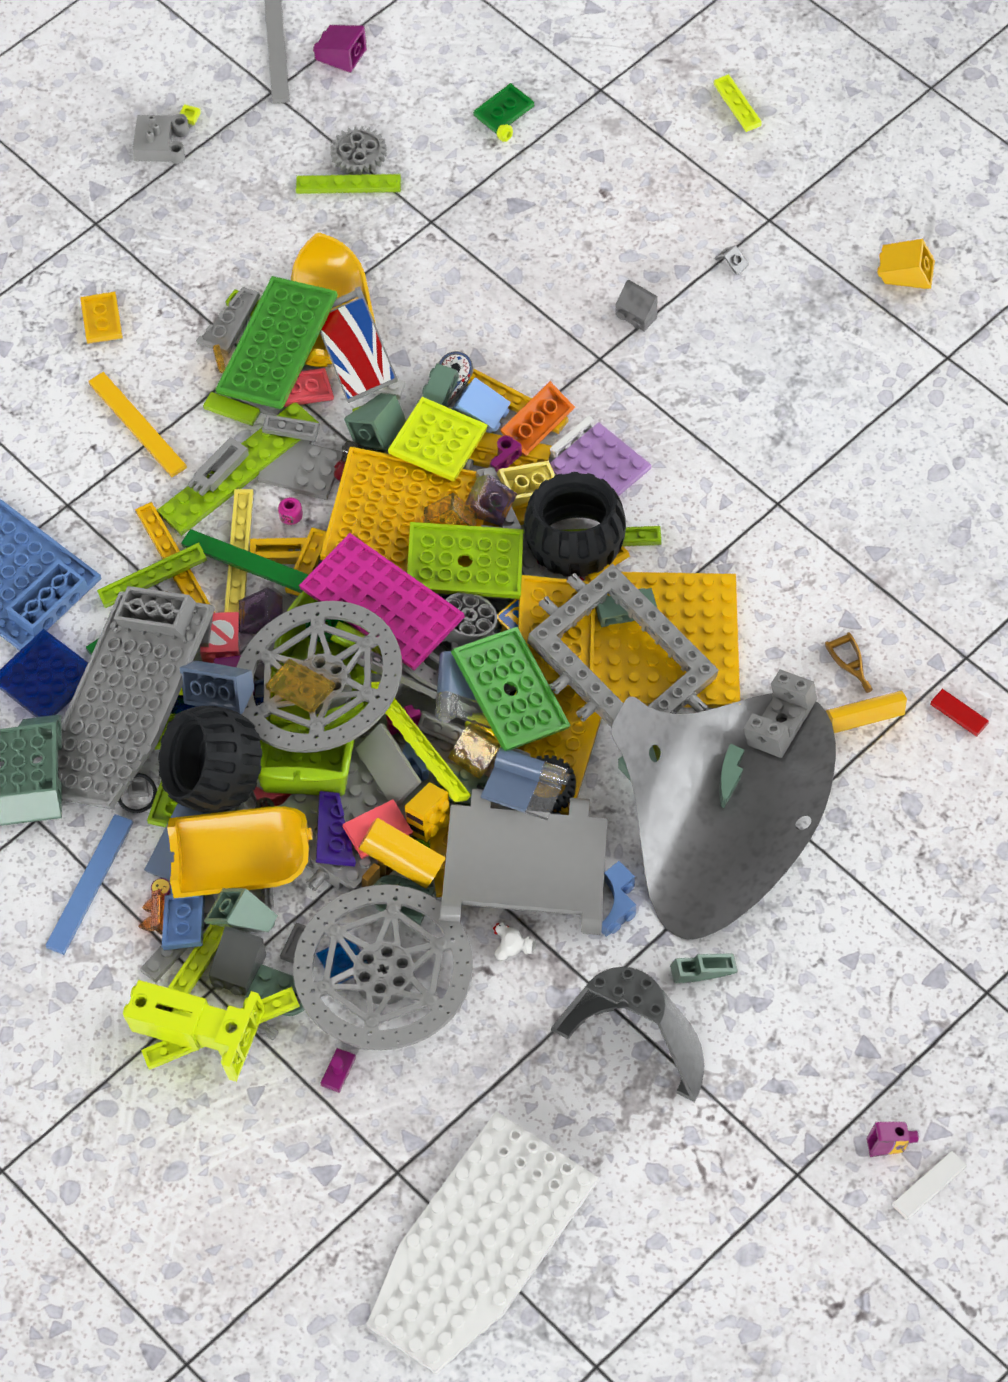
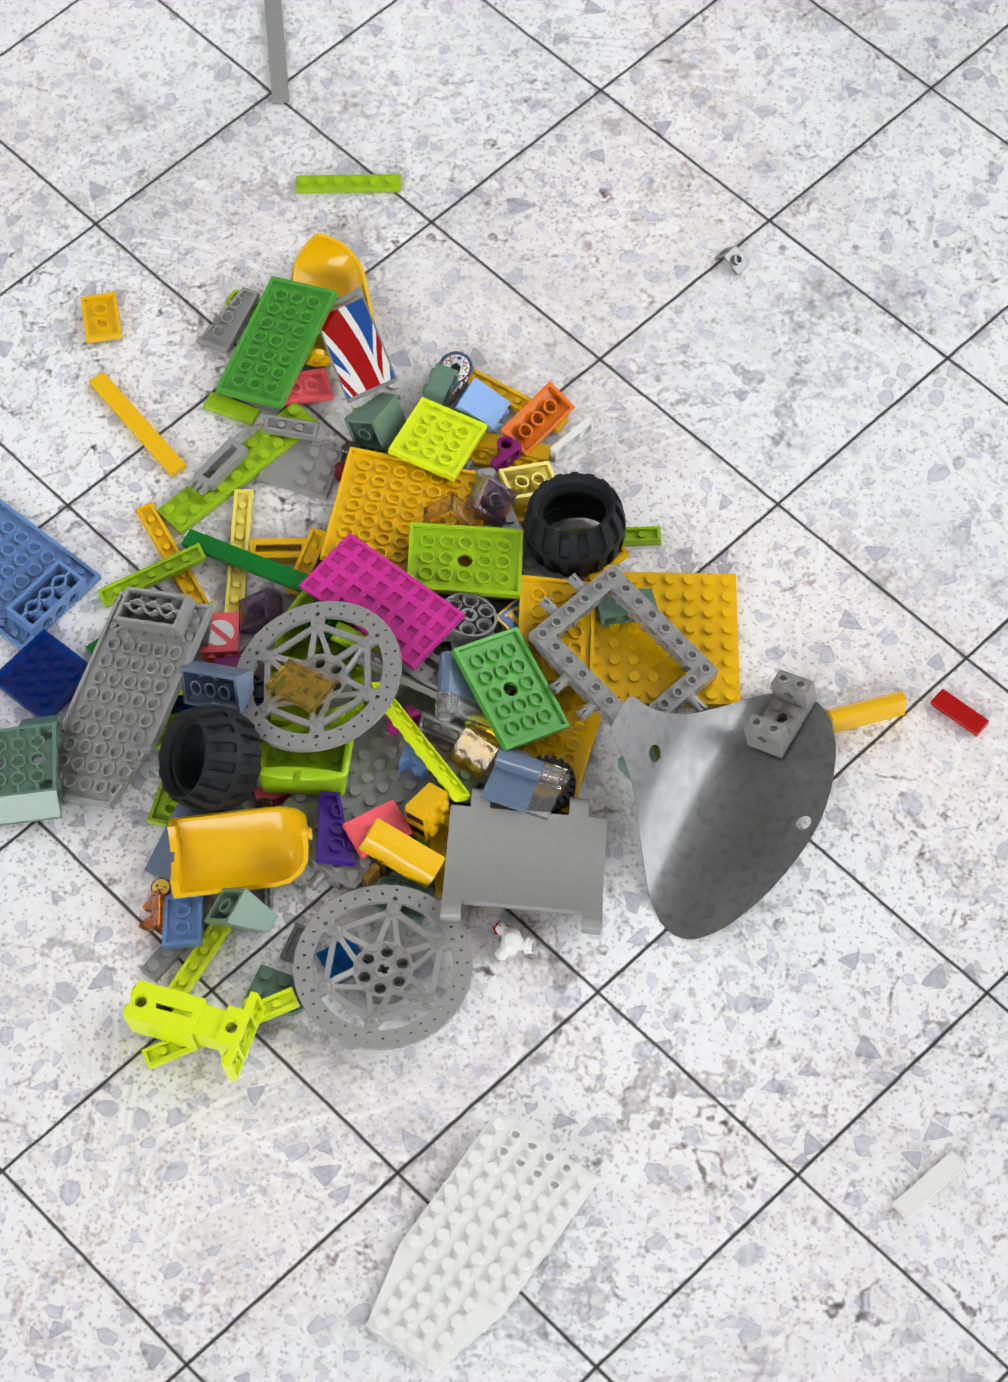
(89, 884): medium blue tile -> none
(138, 788): light grey tile -> none
(149, 805): black tyre -> none
(154, 138): light grey piece -> none
(192, 113): neon yellow plate -> none
(219, 358): clear yellow tile -> none
(237, 961): dark grey slope -> none
(290, 511): dark pink head -> none
(338, 1070): magenta tile -> none
(341, 46): magenta slope -> none
(358, 150): light grey gear -> none
(388, 764): light grey tile -> none
(503, 108): green plate -> none
(504, 132): neon yellow plate -> none
(603, 456): lavender plate -> none
(619, 881): medium blue arch -> none
(636, 306): flat silver slope -> none
(642, 995): dark grey cone -> none
(703, 967): sand green slope -> none
(730, 773): sand green slope -> none
(737, 102): neon yellow plate -> none
(850, 666): pearl gold piece -> none
(890, 1138): magenta torso -> none
(907, 264): yellow slope -> none

